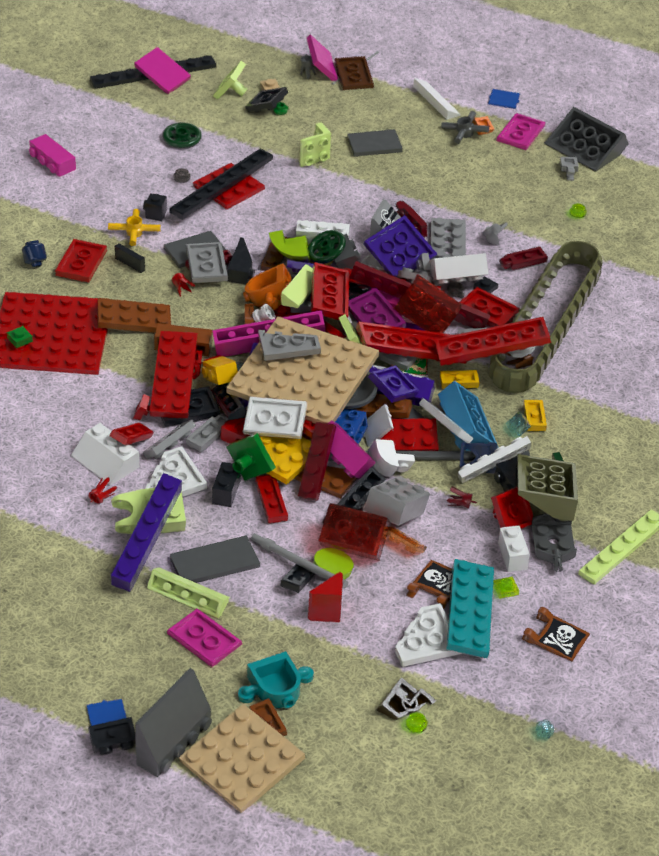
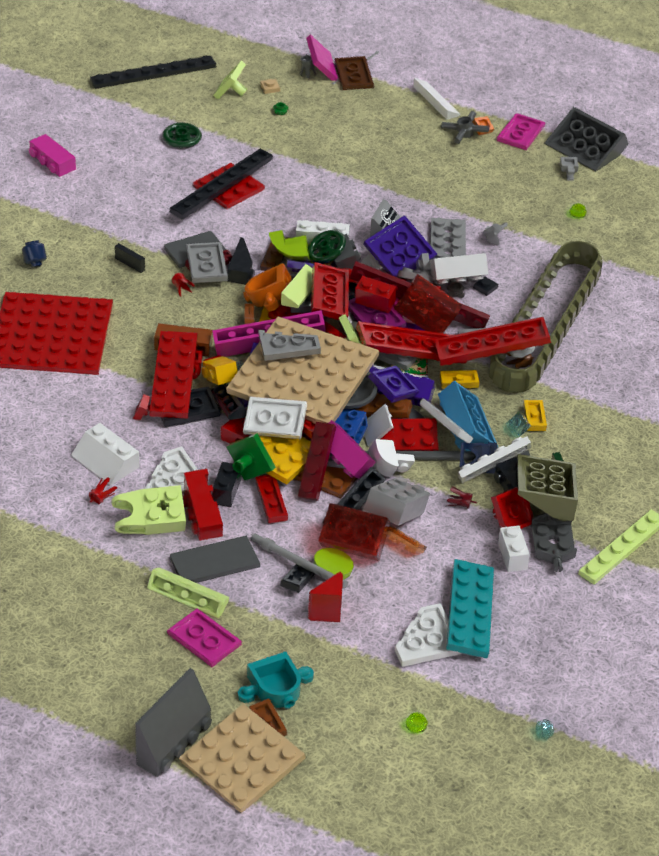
(19, 337): green plate -> none
(81, 260): red plate -> none
(106, 711): blue piece -> none
(112, 735): black bracket -> none
(131, 315): dark orange plate -> none
(131, 433): red tile -> none
(134, 227): yellow bar -> none
(146, 532): dark purple brick -> none
(155, 207): black brick -> none
(162, 70): dark pink tile -> none
(169, 440): light grey plate -> none
(181, 175): clear smoke plate -> none
(201, 506): none -> red wedge
(207, 433): light grey hinge -> none
(264, 313): white wheel -> none
(266, 99): black plate -> none
(315, 147): yellowish green bracket -> none
(374, 143): dark grey tile -> none
(375, 294): none -> red brick
(397, 706): slope -> none
(405, 209): dark red hinge -> none
(434, 579): flag -> none
(500, 311): red plate -> none
(504, 98): blue piece -> none
(506, 587): clear neon green plate -> none
(524, 258): dark red hinge -> none
(557, 636): flag -> none

